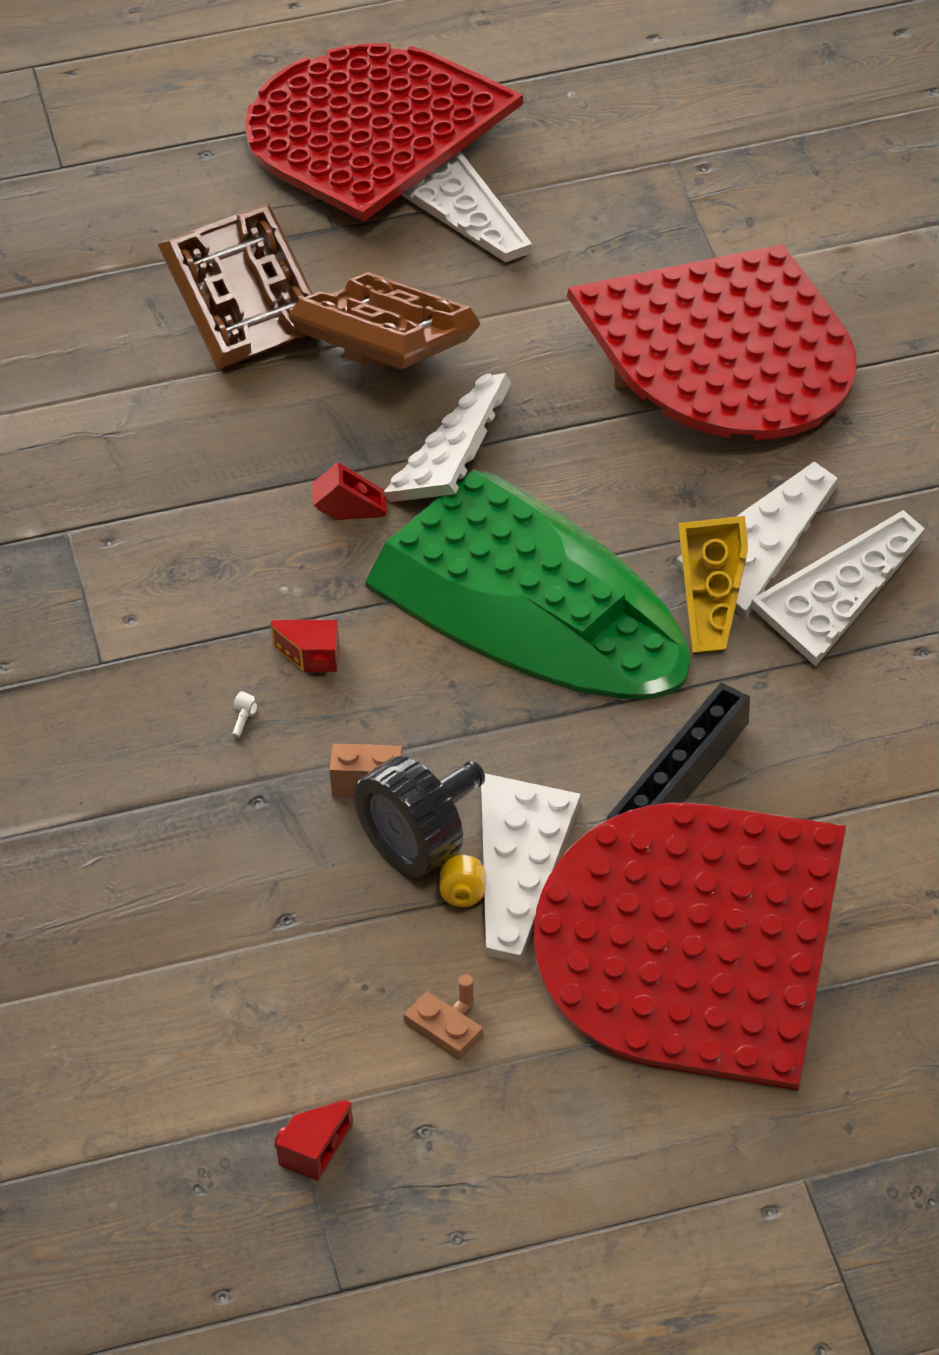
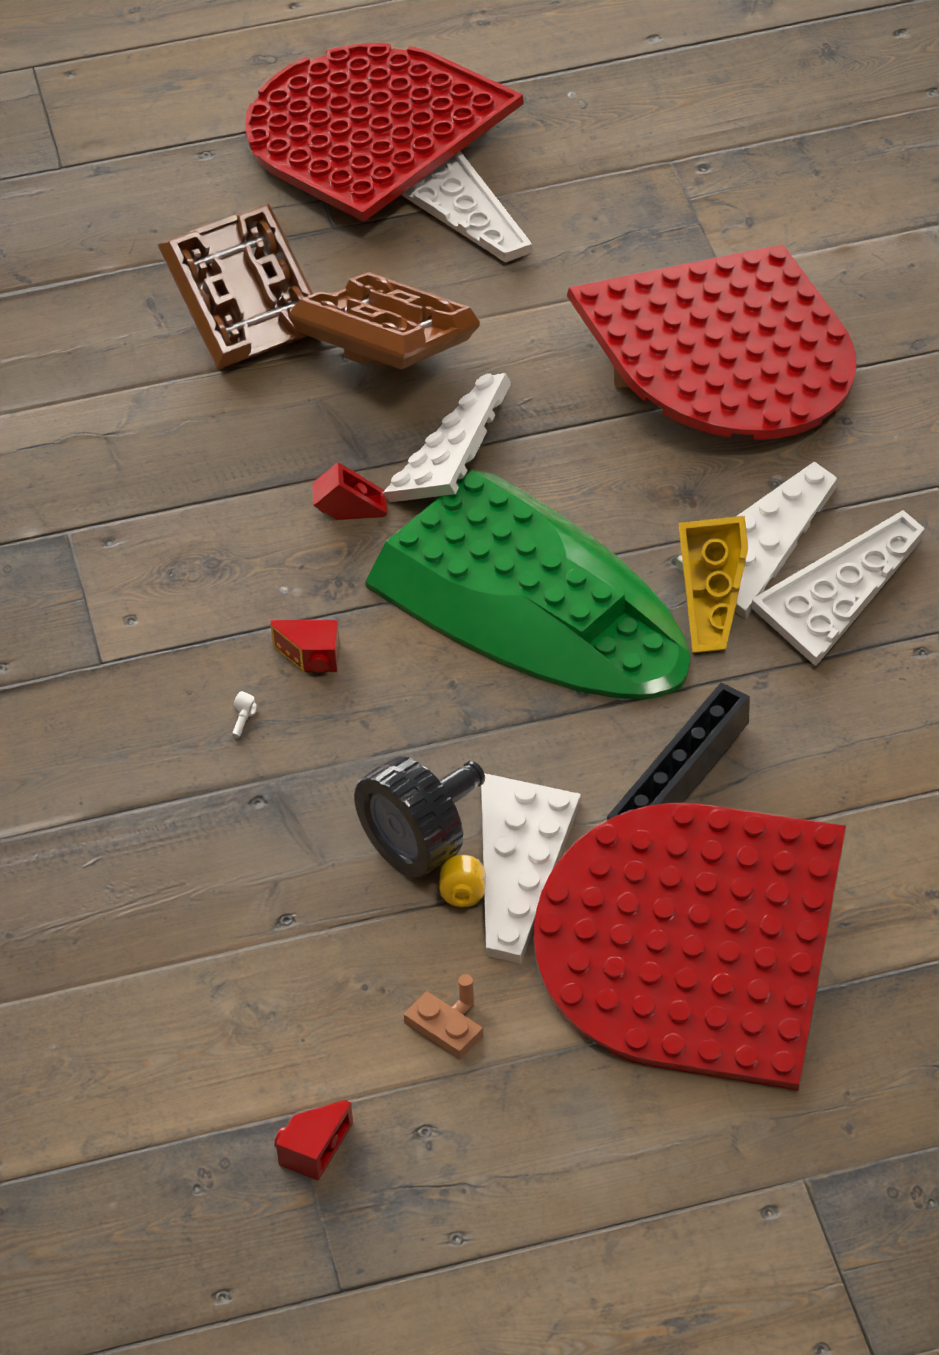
(353, 762): nougat brick -> none

